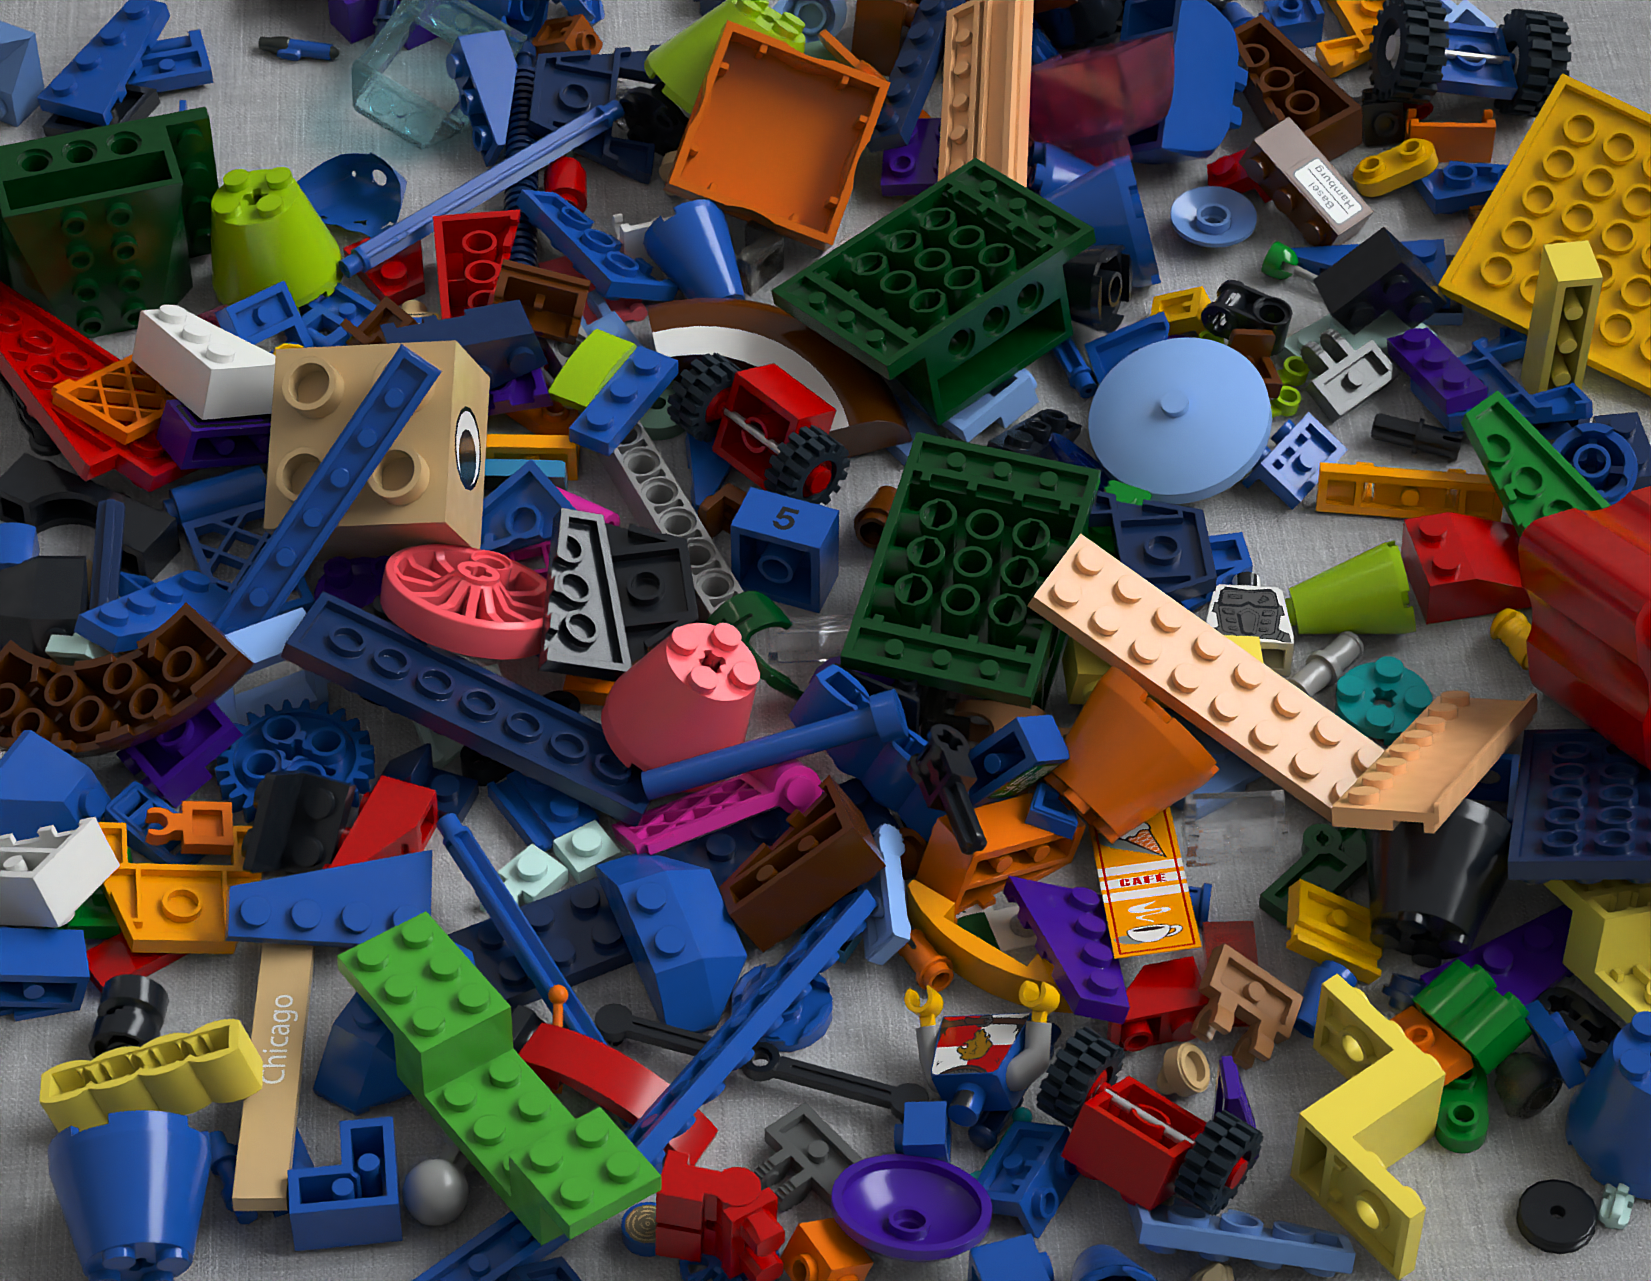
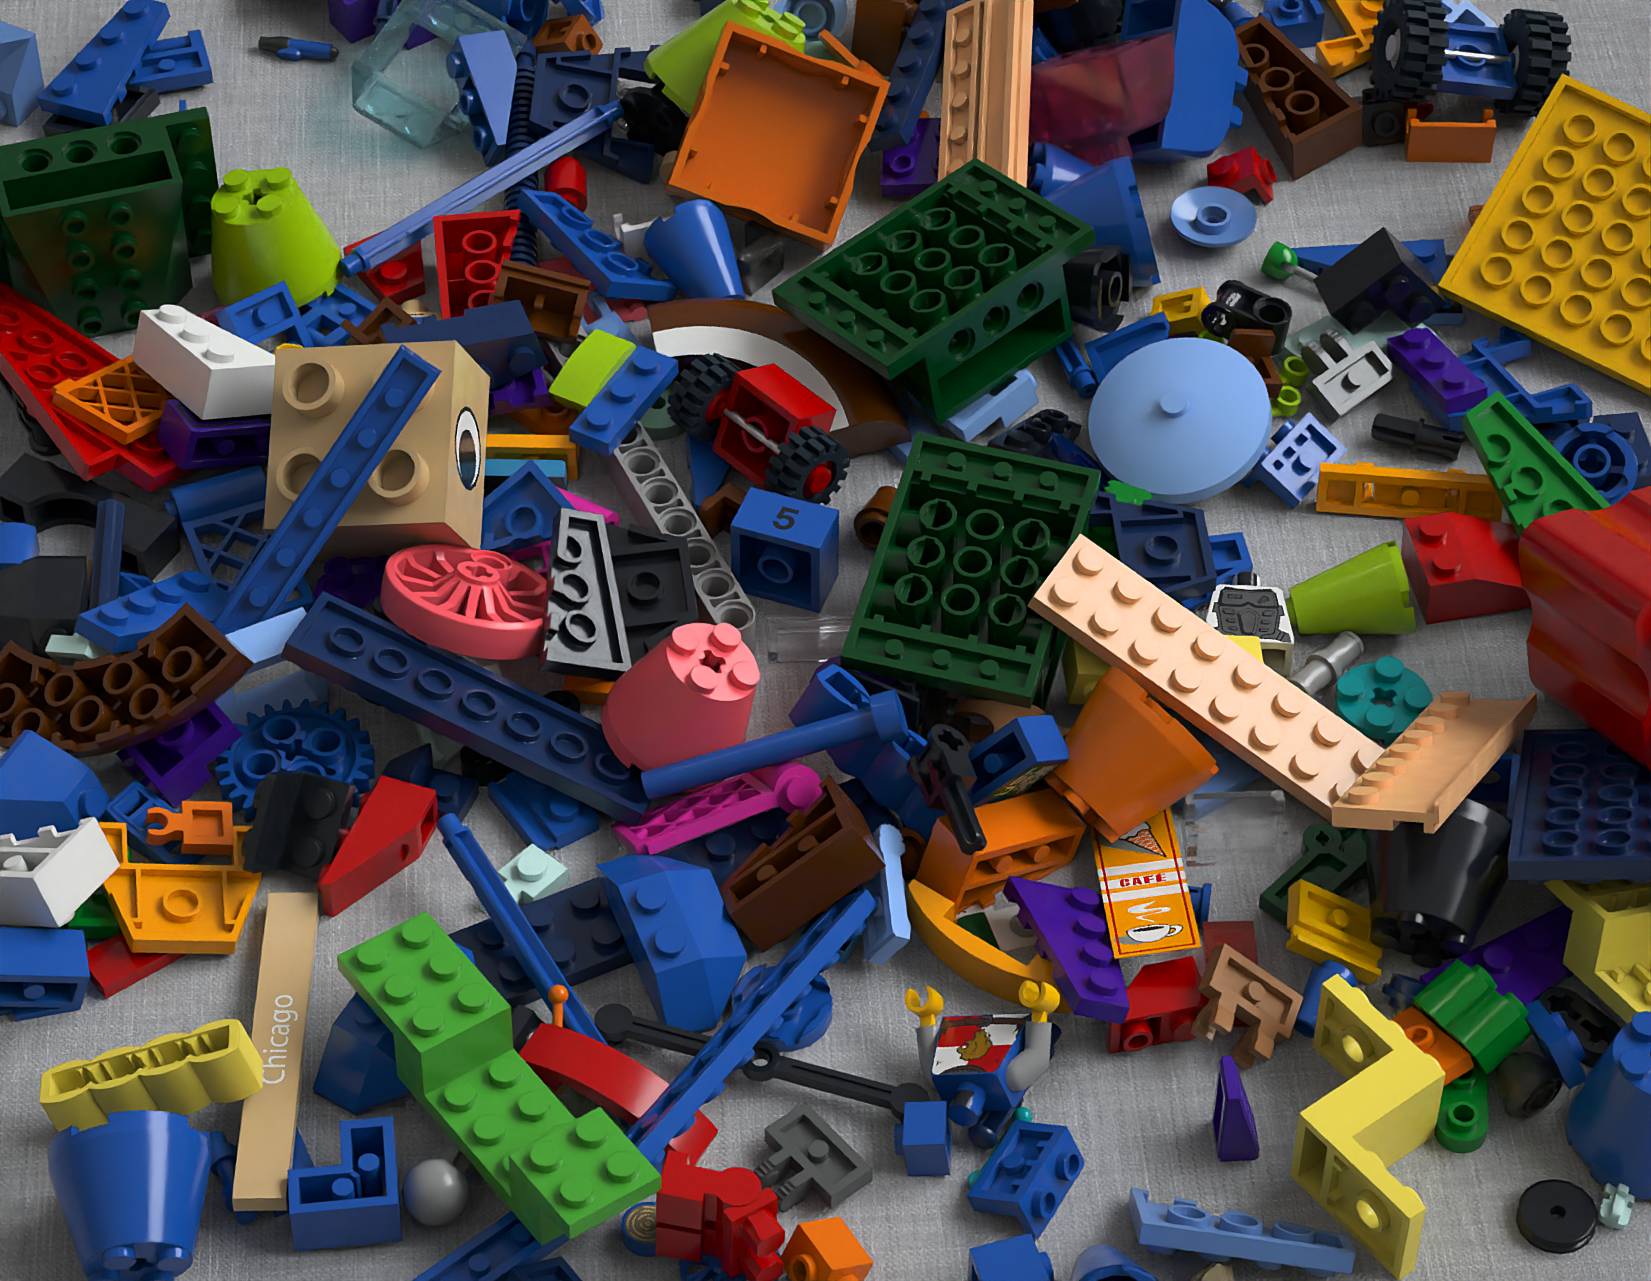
(128, 1013): black wheel -> none
(331, 904): blue wing -> none
(355, 198): blue piece -> none
(584, 849): light aqua plate -> none
(763, 615): dark green helmet -> none
(911, 1207): dark purple dish -> none
(927, 963): orange pin -> none
(1050, 813): blue tile -> none
(1138, 1136): brick -> none
(1183, 1071): tan tile -> none
(1305, 185): brick -> none
(1395, 167): yellow plate -> none
(1459, 186): blue wing -> none
(1513, 630): yellow arm -> none
(1562, 317): light yellow brick -> none

